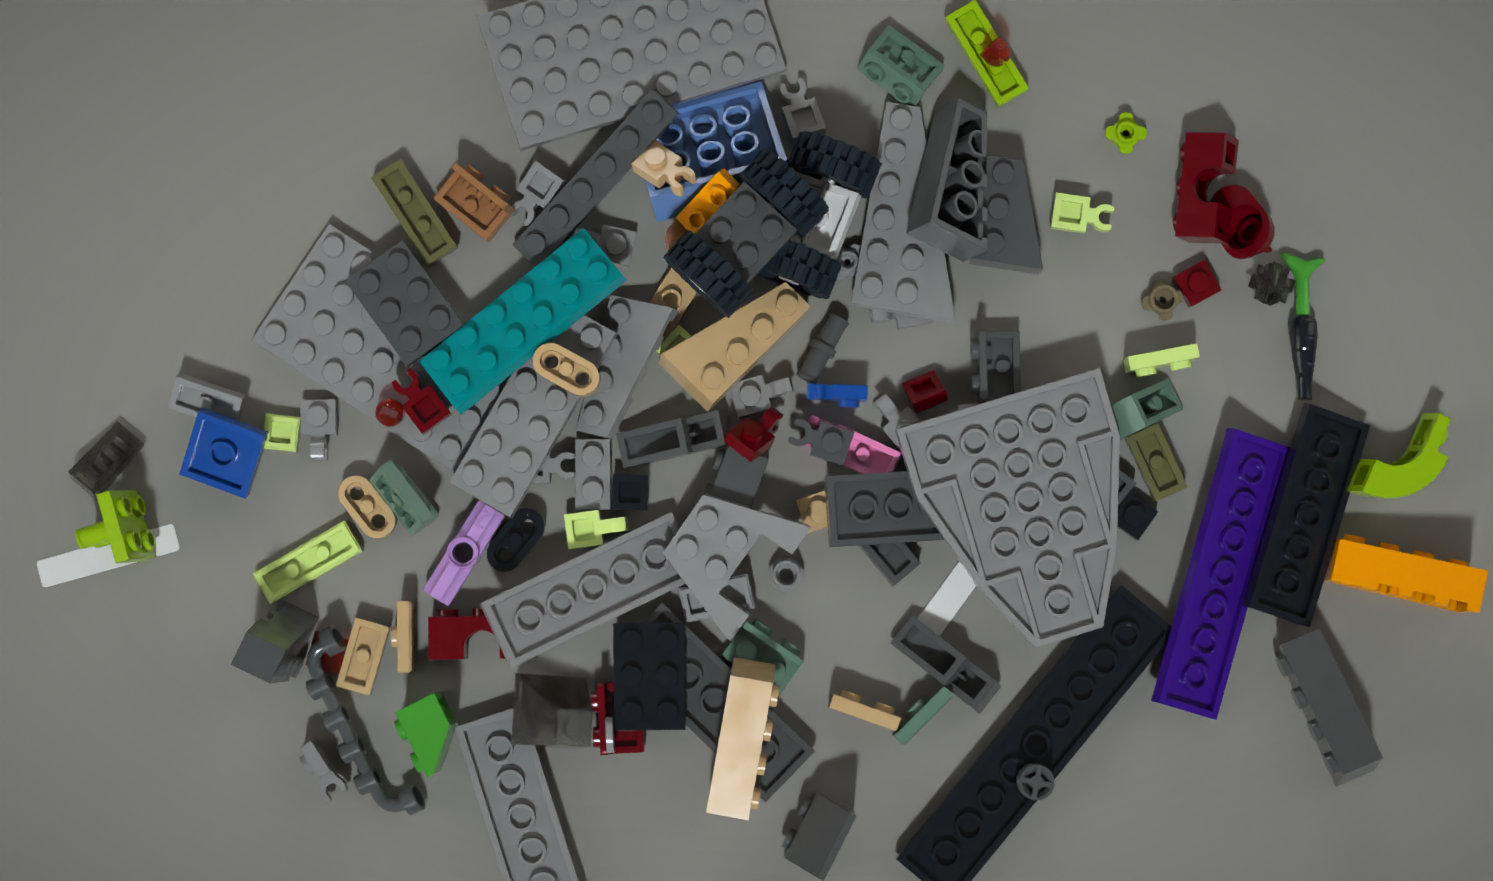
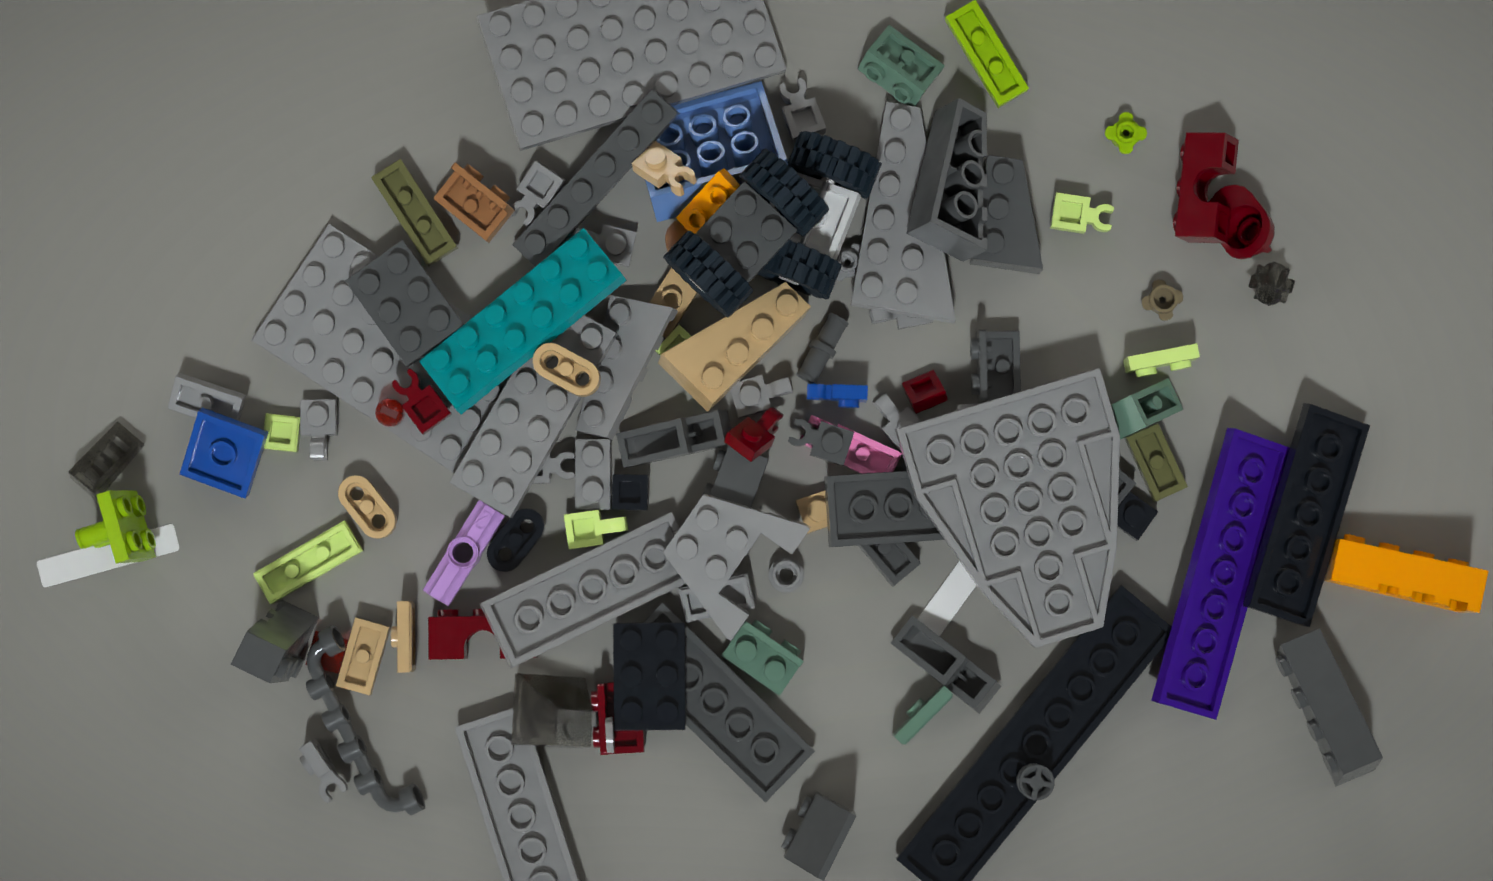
(403, 497): sand green bracket -> none
(429, 729): bright green slope -> none
(741, 739): tan wedge -> none
(880, 714): tan plate -> none
(996, 52): clear red hinge -> none
(1197, 283): dark red plate -> none
(1303, 327): black piece -> none
(1412, 470): lime arch -> none

